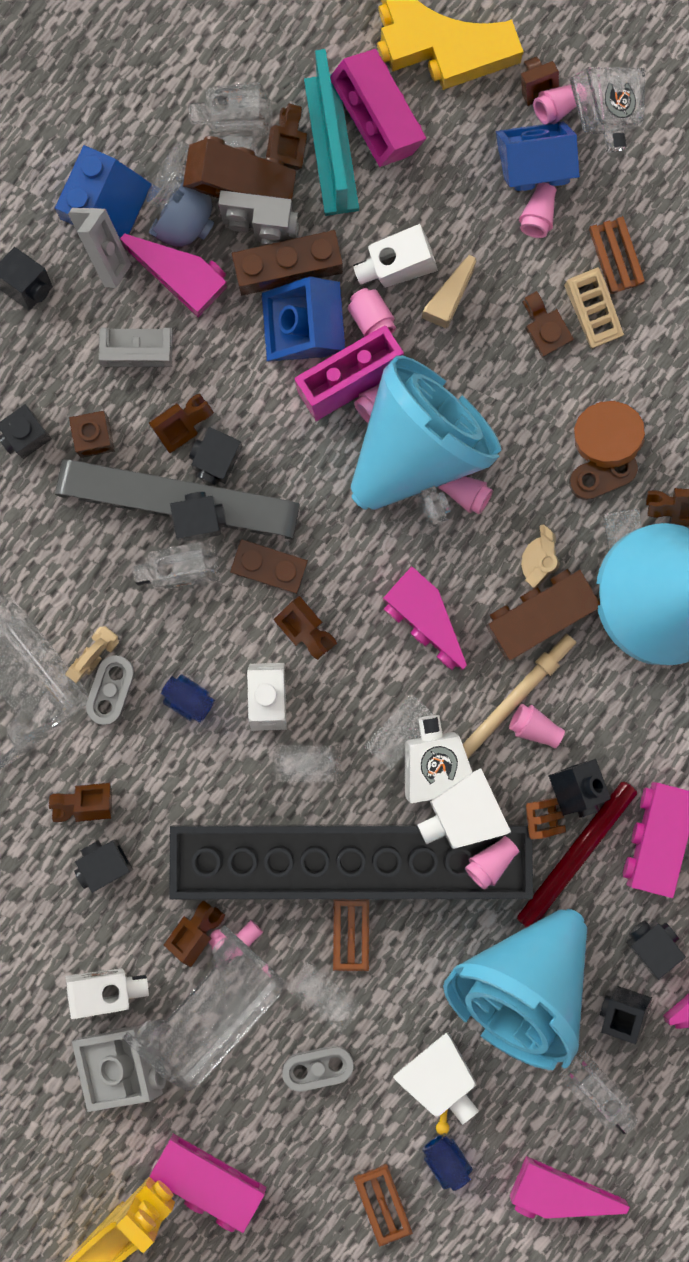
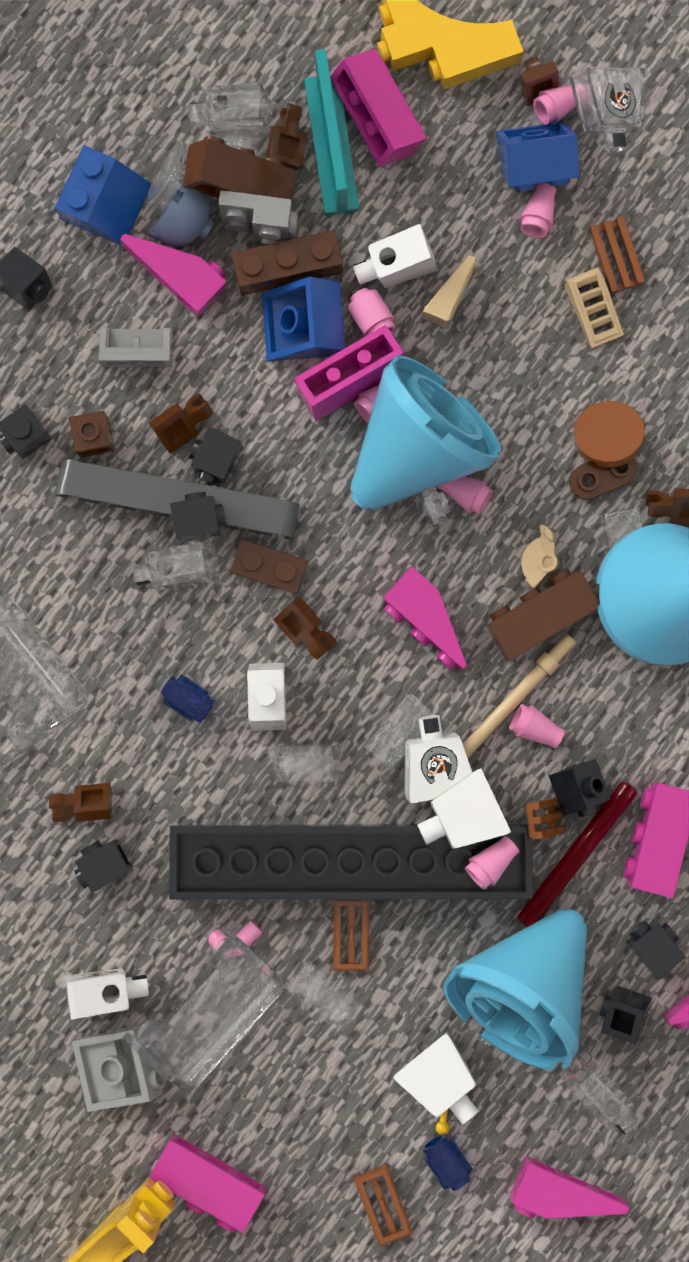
(90, 658): tan piece -> none
(101, 244): light grey panel -> none
(108, 689): light grey plate -> none
(190, 936): reddish brown plate -> none
(318, 1069): light grey plate -> none
(547, 329): reddish brown plate -> none

